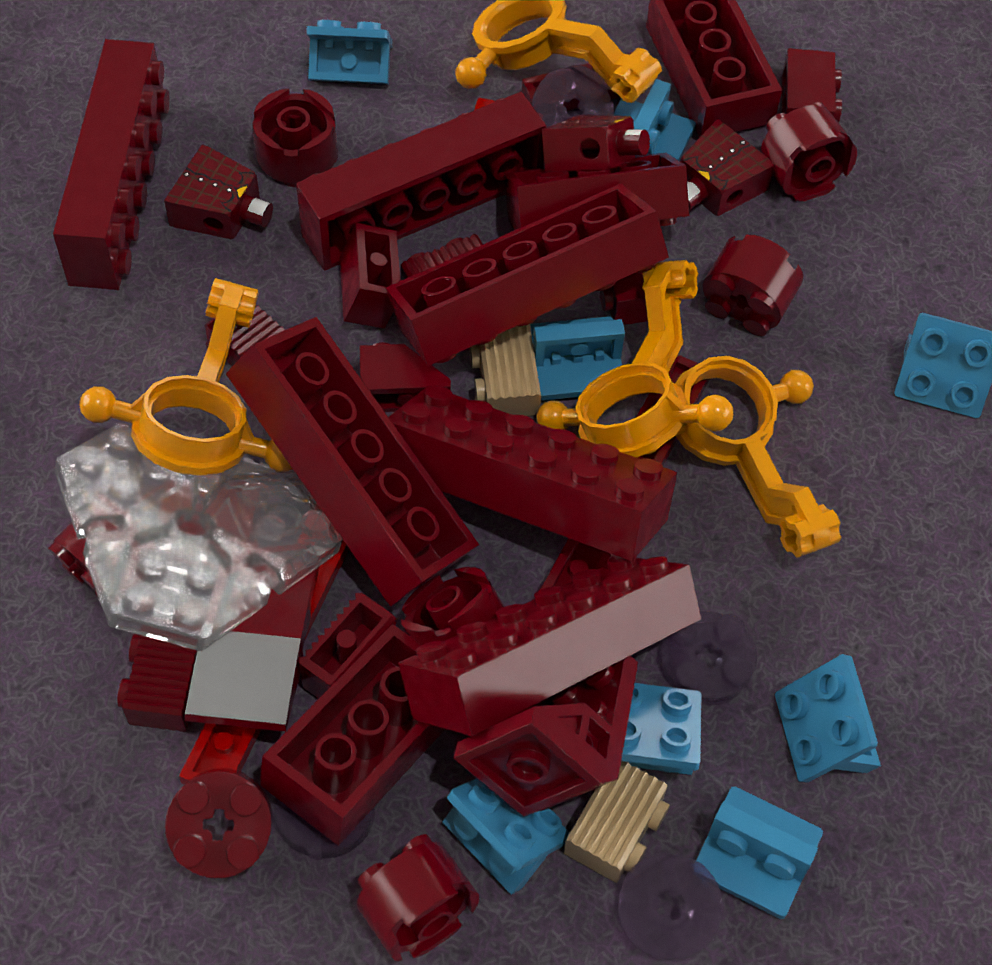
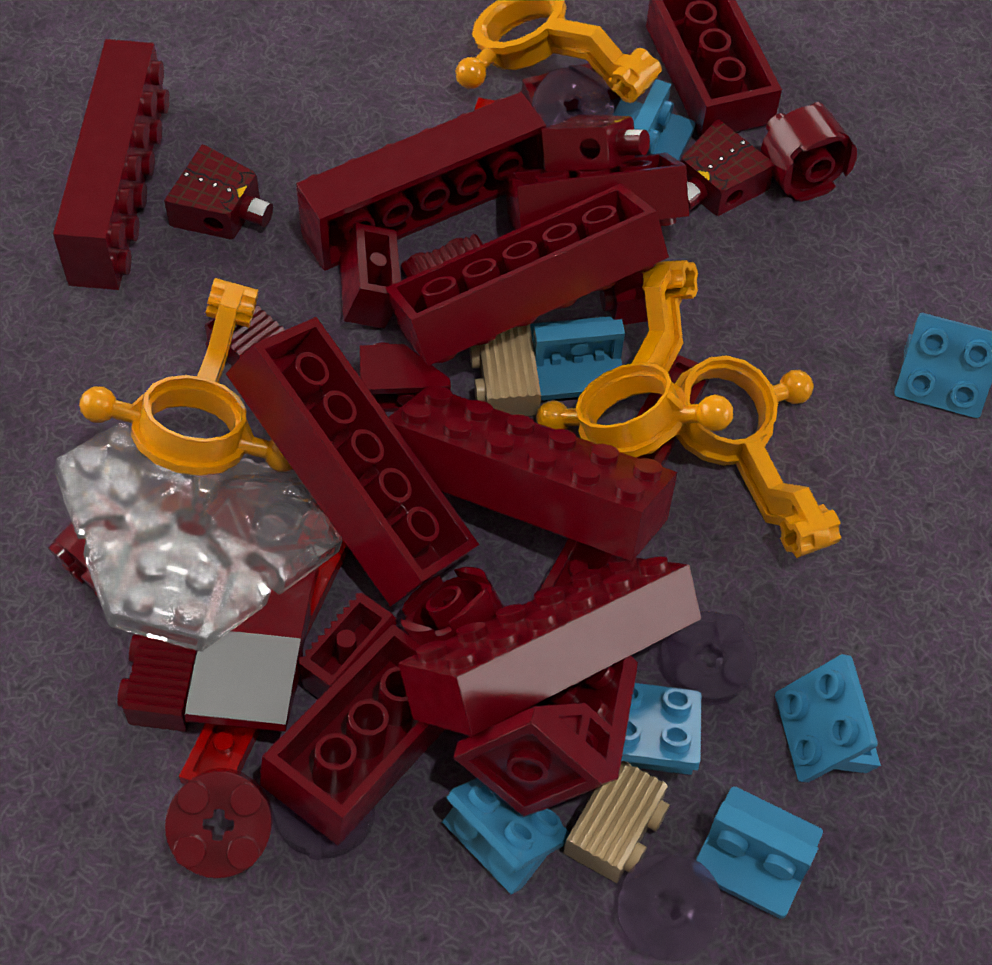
(294, 135): dark red brick -> none
(349, 53): dark azure bracket -> none
(415, 898): dark red brick -> none
(752, 283): dark red brick -> none
(810, 78): dark red brick -> none

